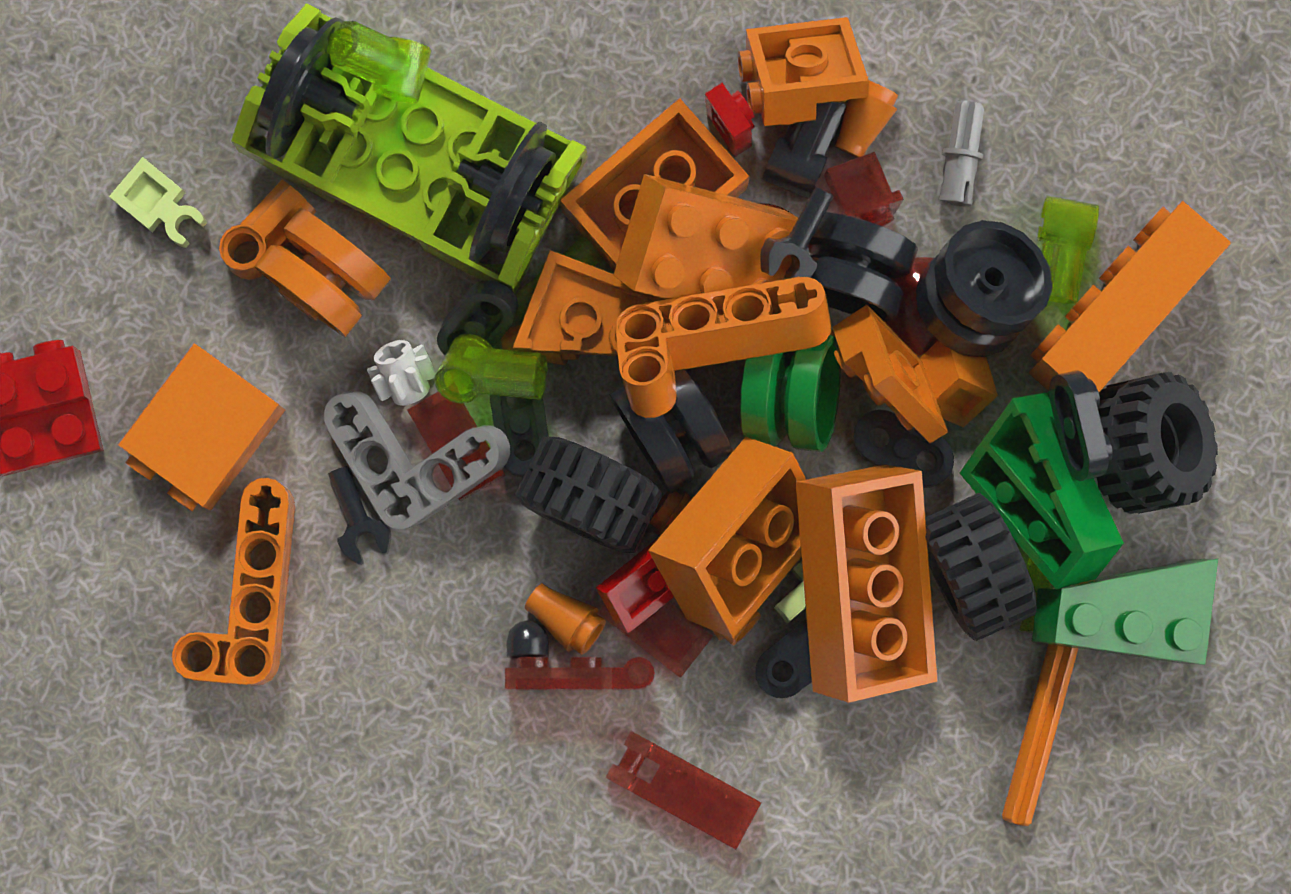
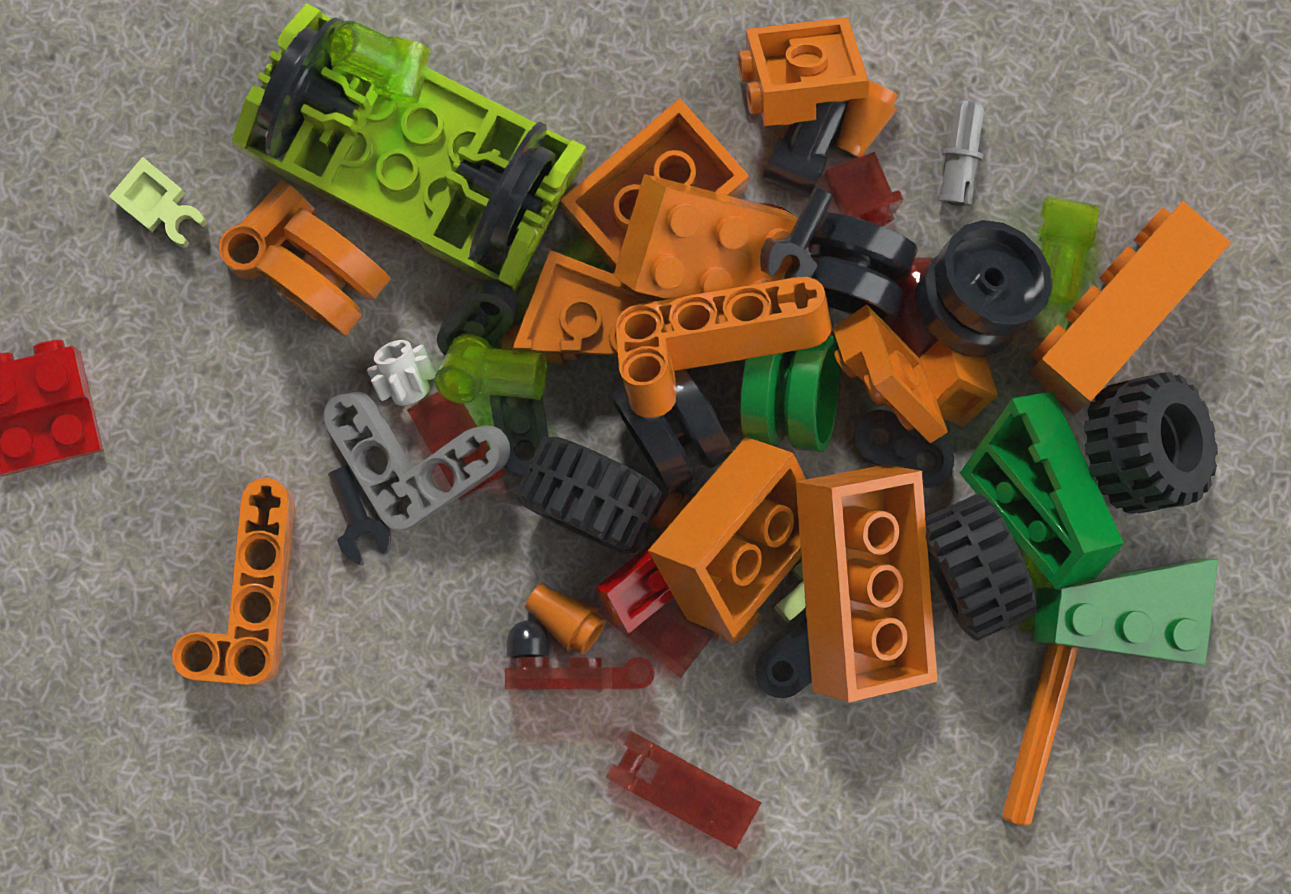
(200, 429): orange brick -> none
(730, 117): red plate -> none
(1079, 426): black plate -> none

